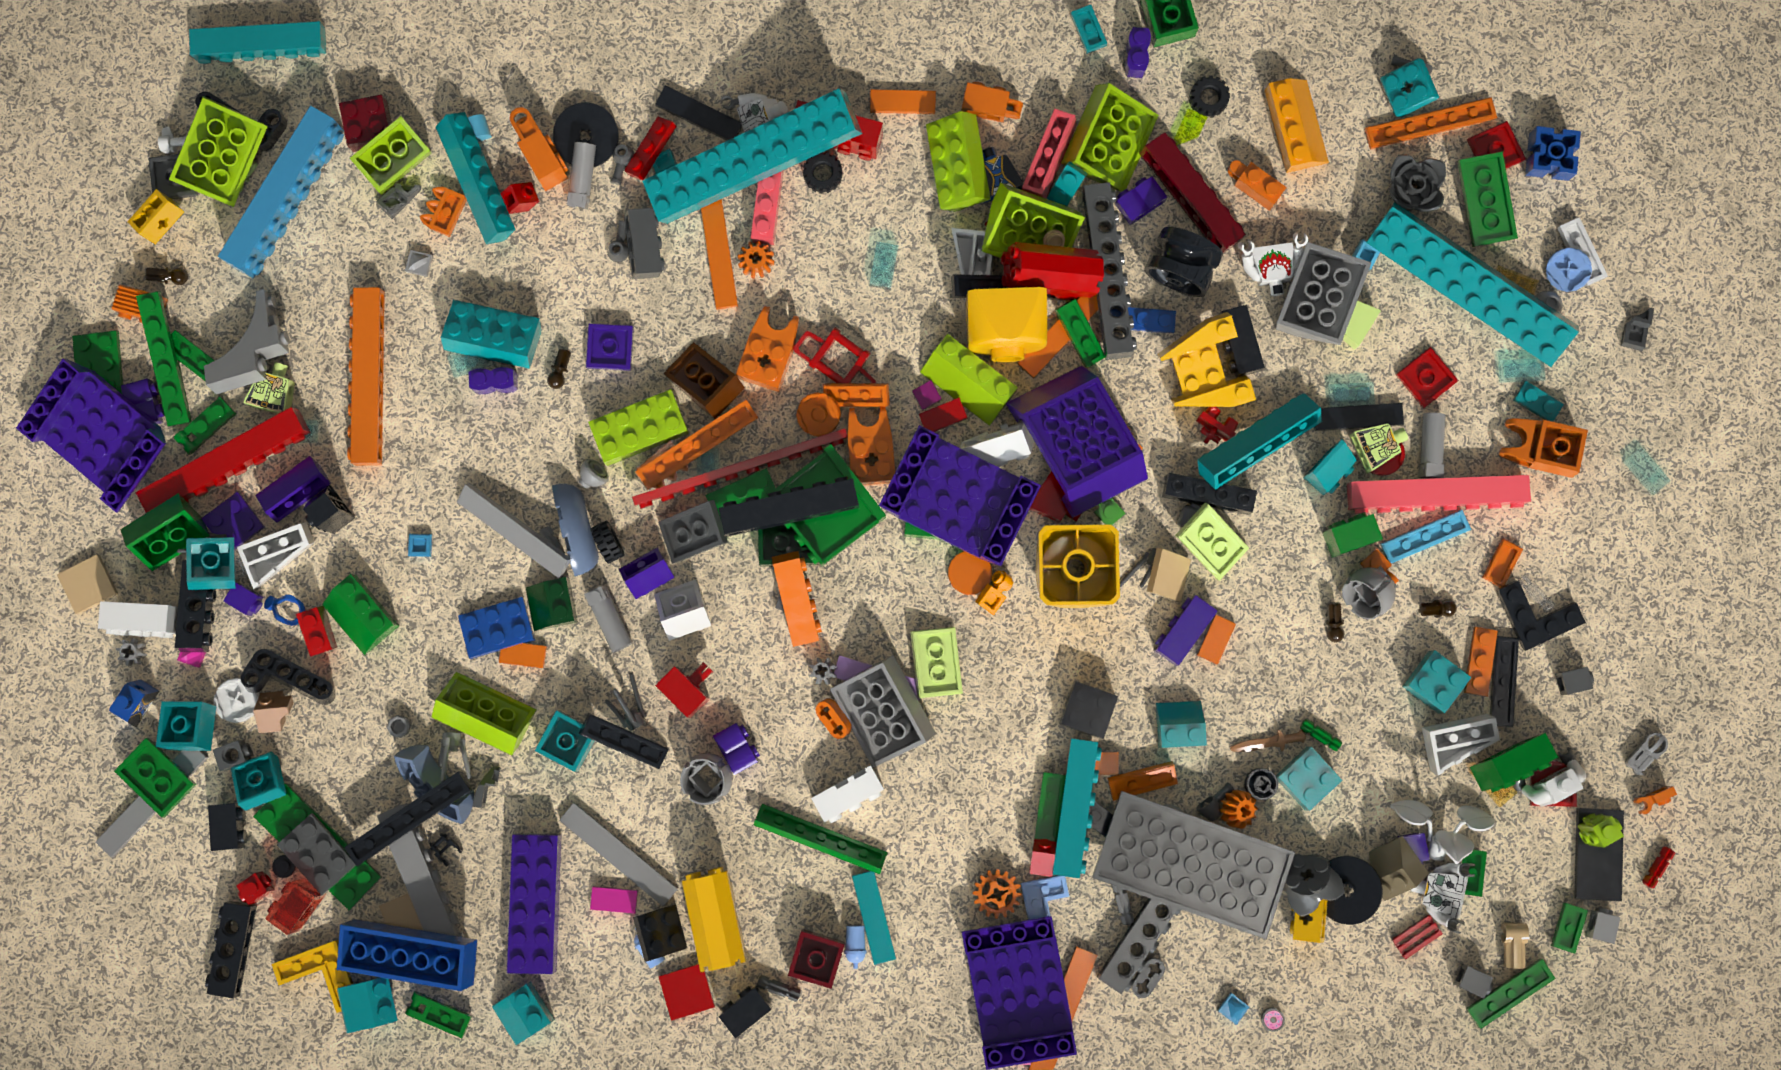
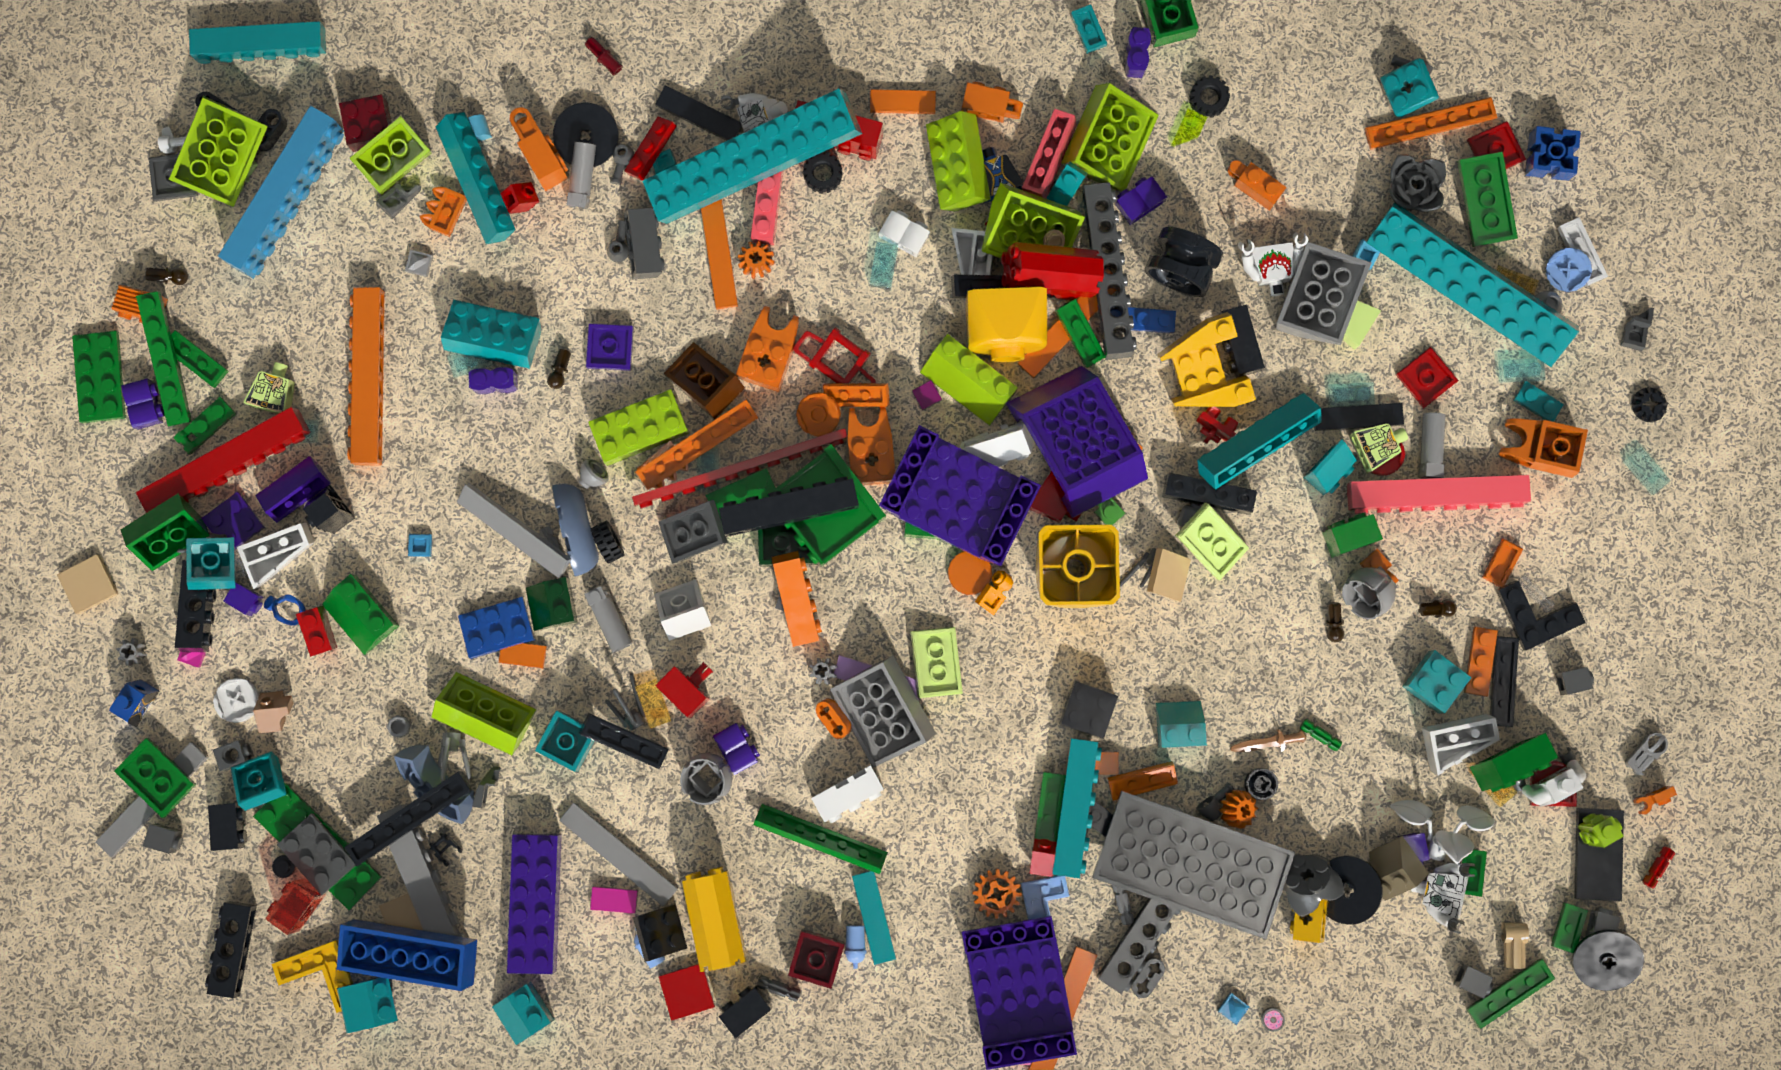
(94, 430): dark purple slope -> none
(138, 619): white brick -> none
(155, 216): yellow brick -> none
(163, 838): none -> dark grey brick
(186, 726): teal brick -> none
(246, 360): light grey arch -> none
(255, 888): red brick -> none
(290, 680): black beam -> none
(439, 1015): green plate -> none
(604, 56): none -> dark red axle
(646, 573): dark purple brick -> none
(653, 704): none -> clear yellow tile
(904, 233): none -> white brick
(943, 415): red tile -> none
(1185, 629): dark purple brick -> none
(1192, 192): dark red brick -> none
(1216, 639): orange tile -> none
(1295, 124): light orange slope -> none
(1308, 778): teal brick -> none
(1422, 944): red tile -> none
(1425, 536): medium azure tile -> none
(1617, 973): none -> piece
(1642, 411): none -> black gear

